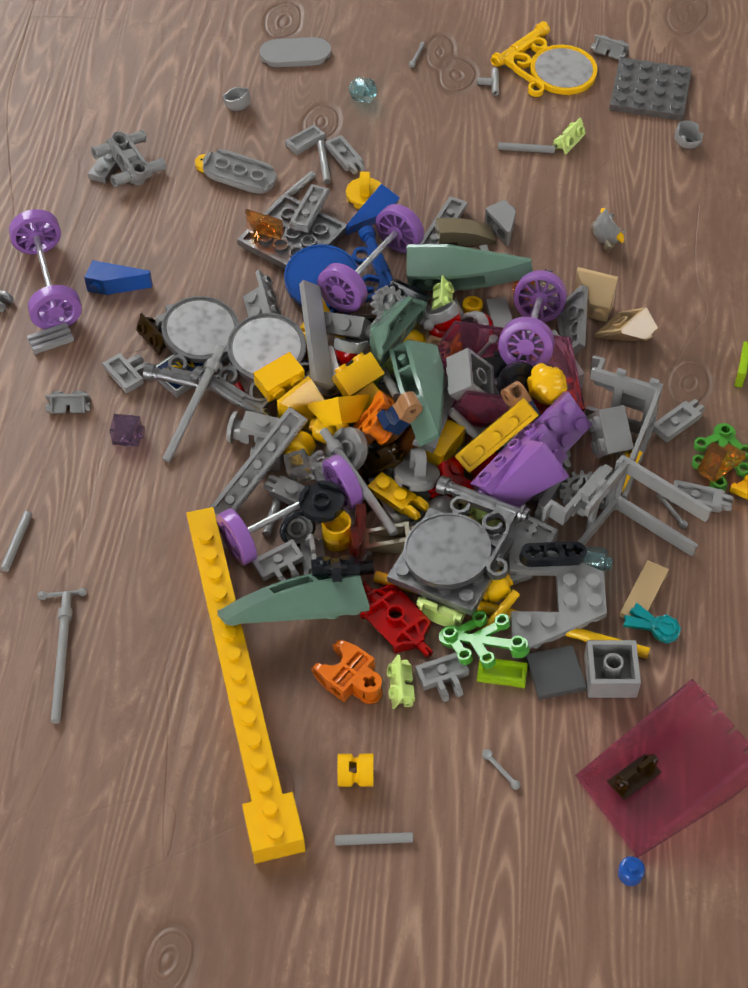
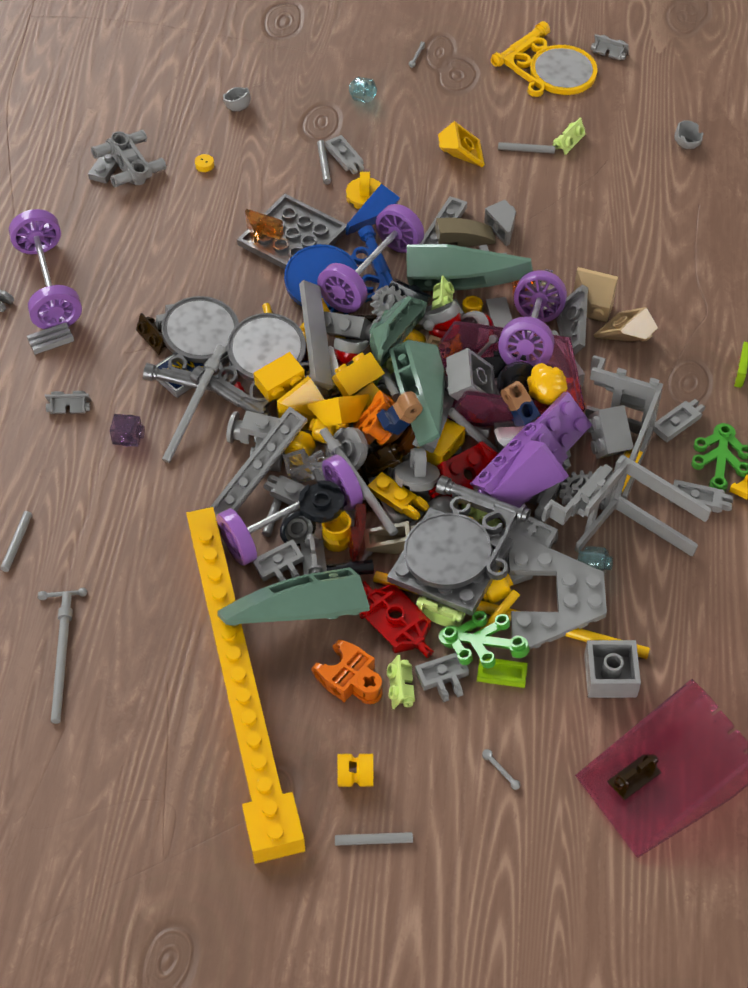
(114, 278): blue slope -> none
(125, 372): light grey hinge -> none
(239, 171): light grey tile -> none
(262, 298): light grey bracket -> none
(295, 52): light grey tile -> none
(300, 184): light grey bar -> none
(305, 139): light grey tile -> none
(309, 208): light grey tile -> none
(335, 567): black hinge -> none
(461, 144): none -> yellow slope
(494, 81): light grey piece -> none
(496, 435): yellow tile -> none
(555, 672): dark grey tile -> none
(561, 548): black beam -> none
(606, 230): light grey hair -> none
(631, 871): blue piece -> none
(646, 587): tan tile -> none
(650, 89): flat silver plate -> none
(662, 627): teal piece -> none
(682, 523): light grey hinge -> none
(720, 460): clear orange slope -> none

